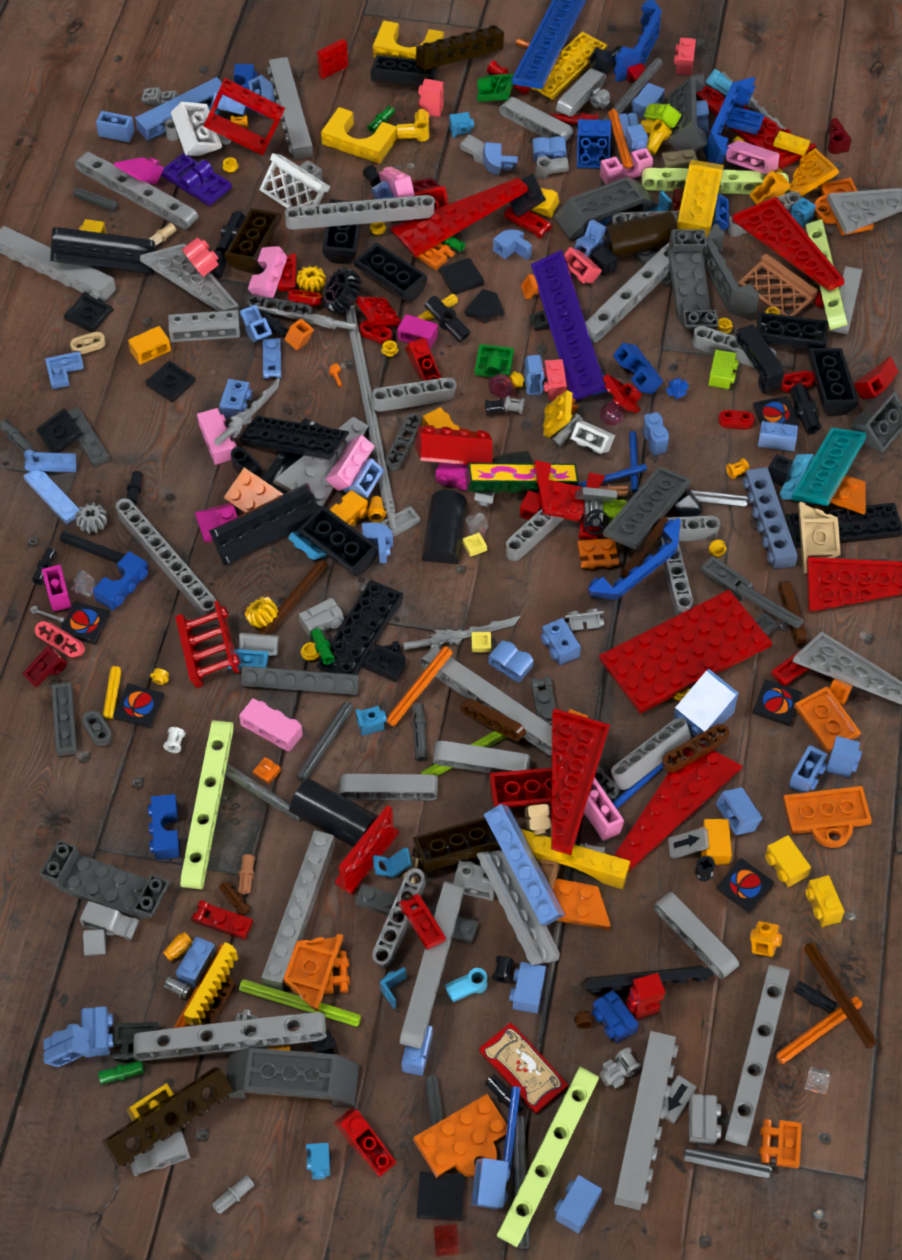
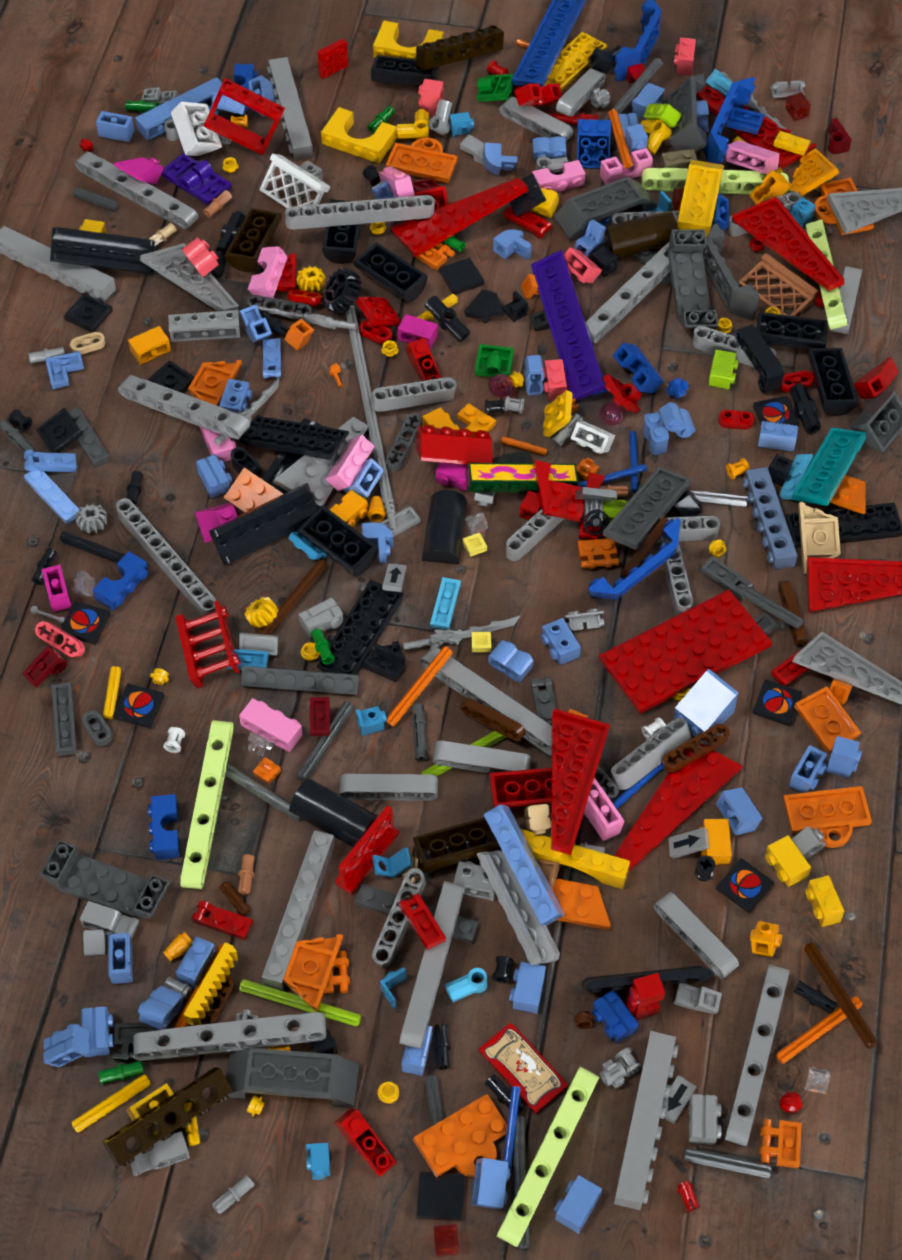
(17, 418): none -> black bush
(40, 356): none -> light grey pin
(86, 145): none -> red plate
(111, 1103): none -> yellow axle
(120, 958): none -> medium blue brick
(140, 106): none -> green pin
(161, 1007): none -> medium blue brick
(184, 407): none -> light grey beam
(192, 1129): none -> yellow axle
(212, 379): none -> orange wing
(213, 475): none -> medium blue brick
(217, 204): none -> nougat axle
(255, 1105): none -> yellow plate
(259, 741): none -> clear tile
(319, 716): none -> dark red plate
(388, 1092): none -> yellow plate
(394, 577): none -> light grey tile
(422, 160): none -> orange plate
(439, 122): none -> light grey piece
(442, 1046): none -> black pin
(445, 604): none -> medium azure plate
(476, 419): none -> light orange plate
(517, 308): none -> black panel
(524, 446): none -> orange piece
(538, 96): none -> red arch
(572, 177): none -> bright pink arch
(586, 466): none -> orange tile
(650, 730): none -> white bush
(677, 420): none -> medium blue brick
(687, 1194): none -> red pin
(697, 999): none -> light grey slope
(756, 245): none -> red plate
(782, 89): none -> light grey hinge
(791, 1102): none -> red plate
(798, 106): none -> clear red brick
(809, 841): none -> light grey brick

